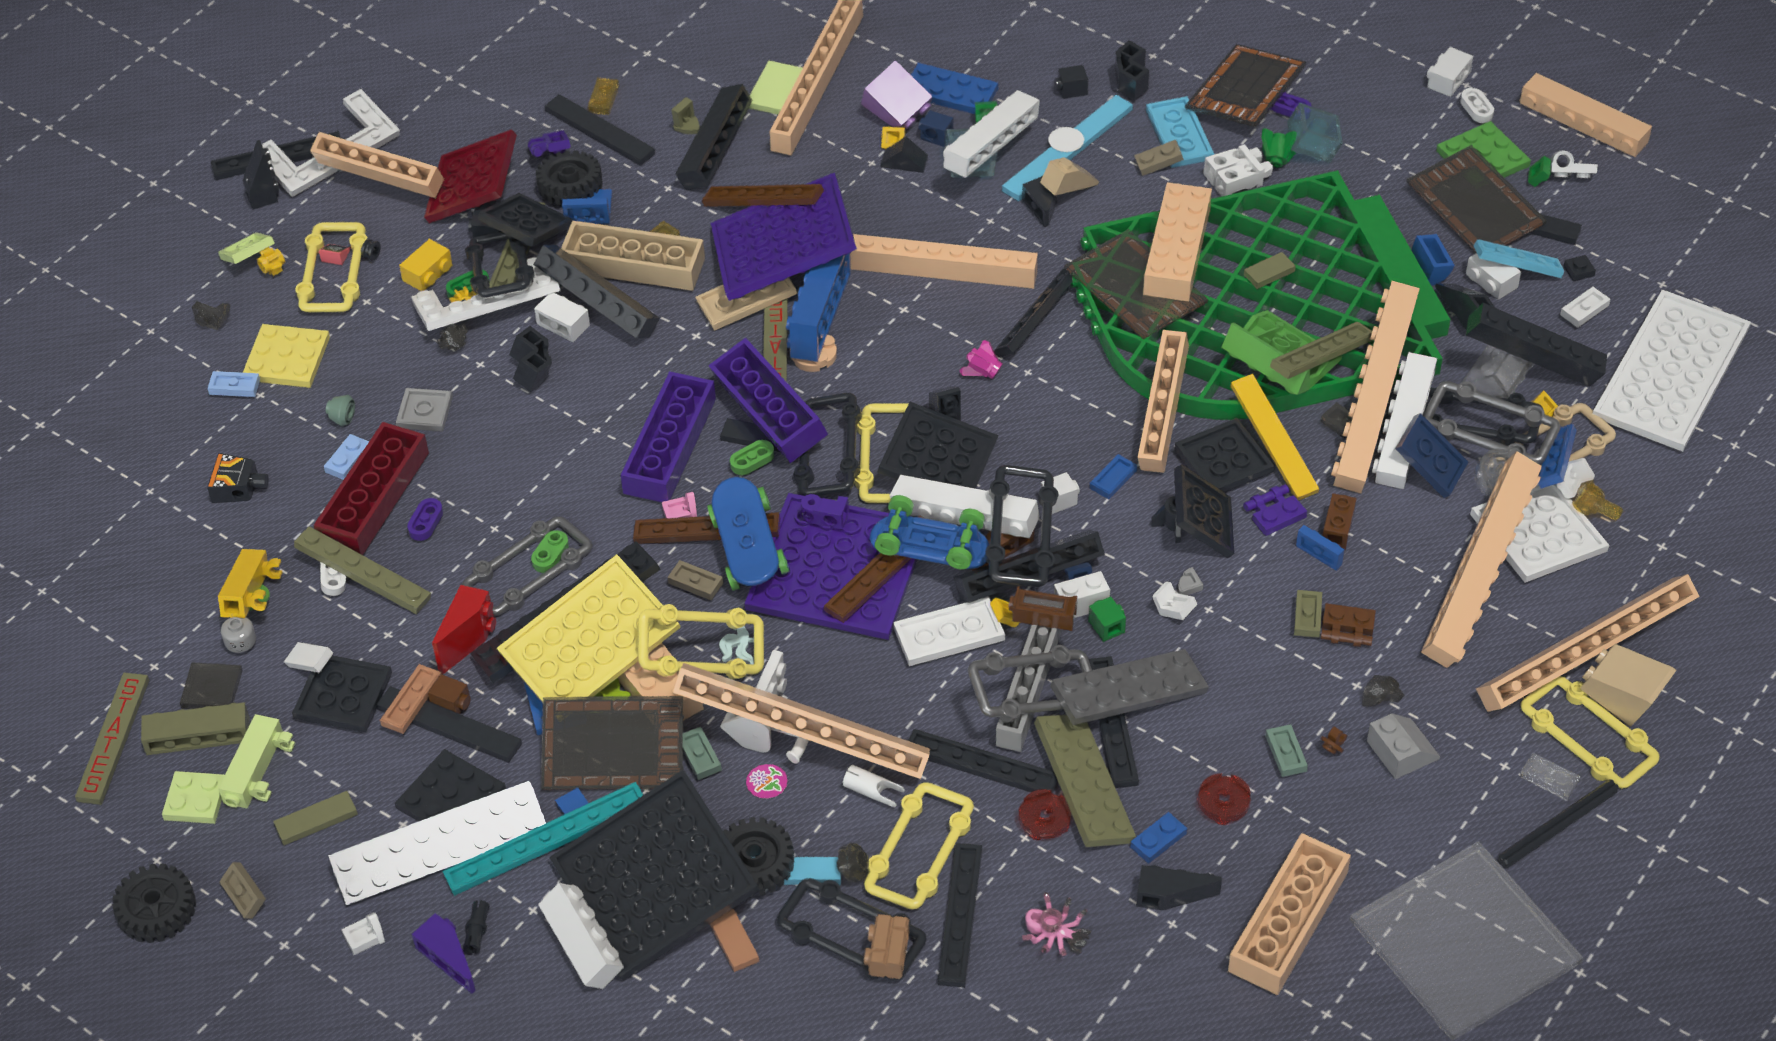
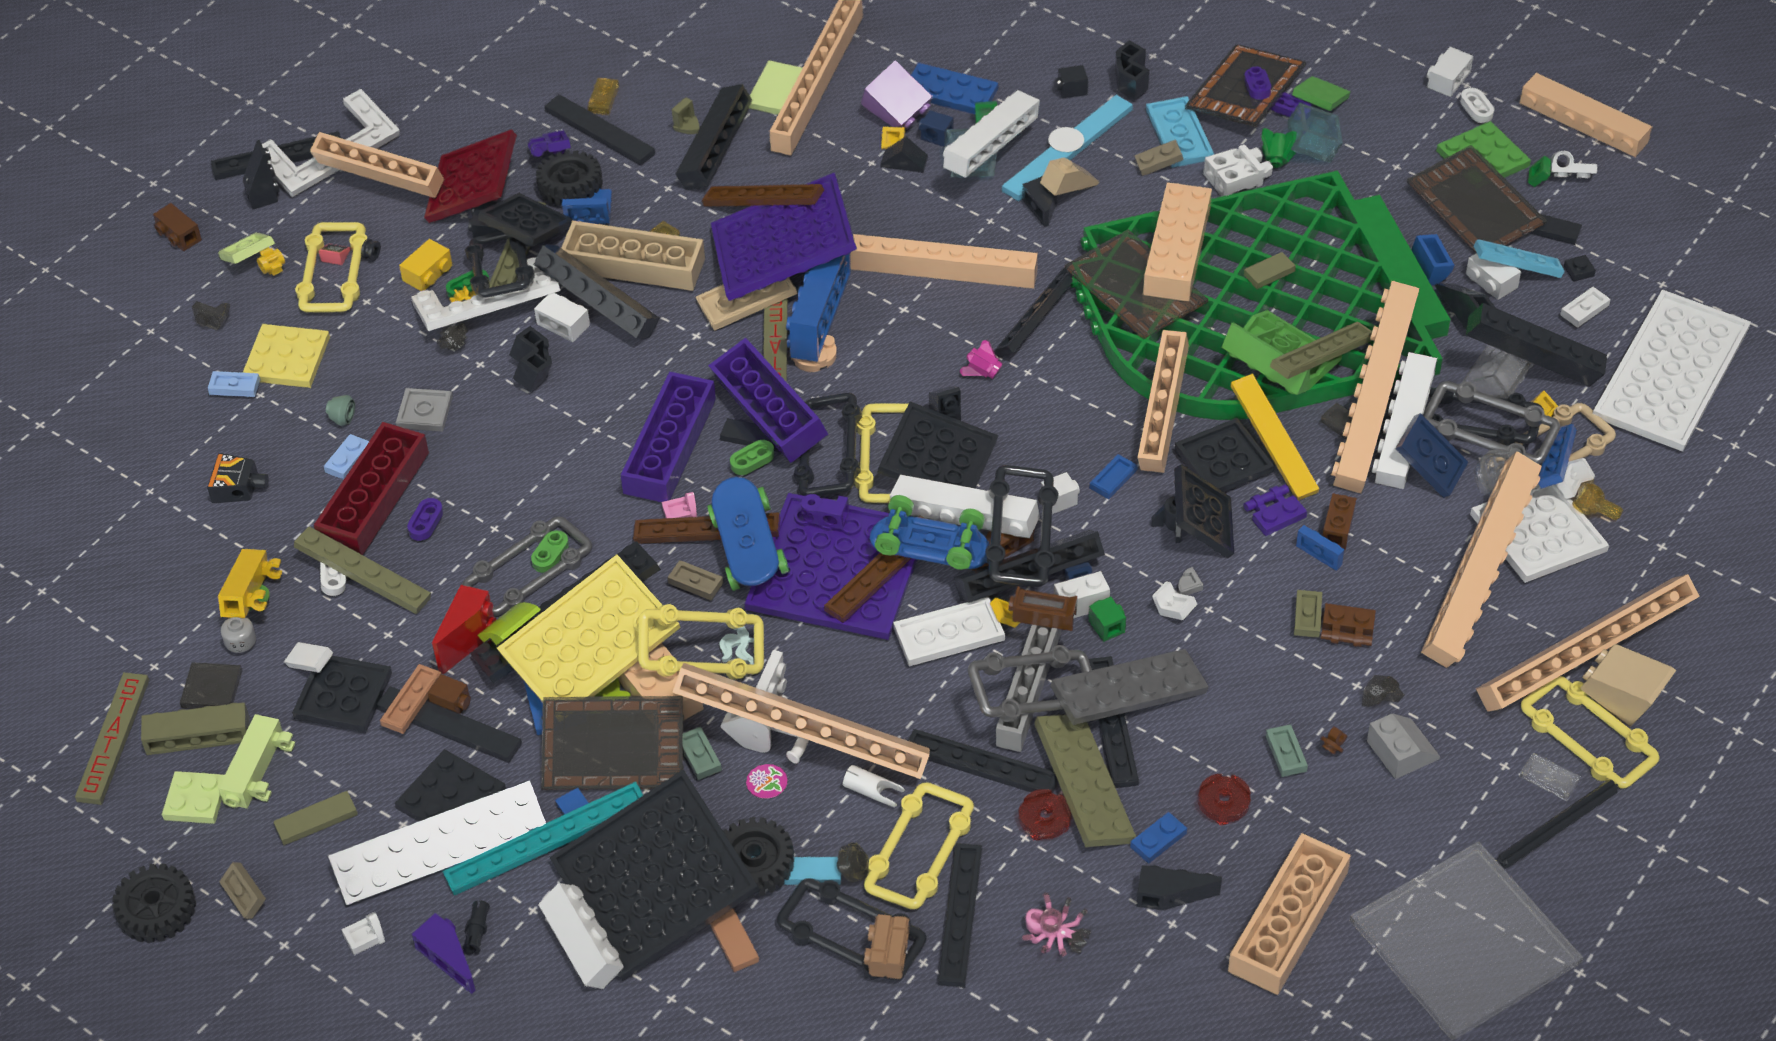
(177, 227): none -> reddish brown brick
(509, 622): none -> lime slope
(1257, 83): none -> dark purple plate
(1321, 93): none -> bright green tile

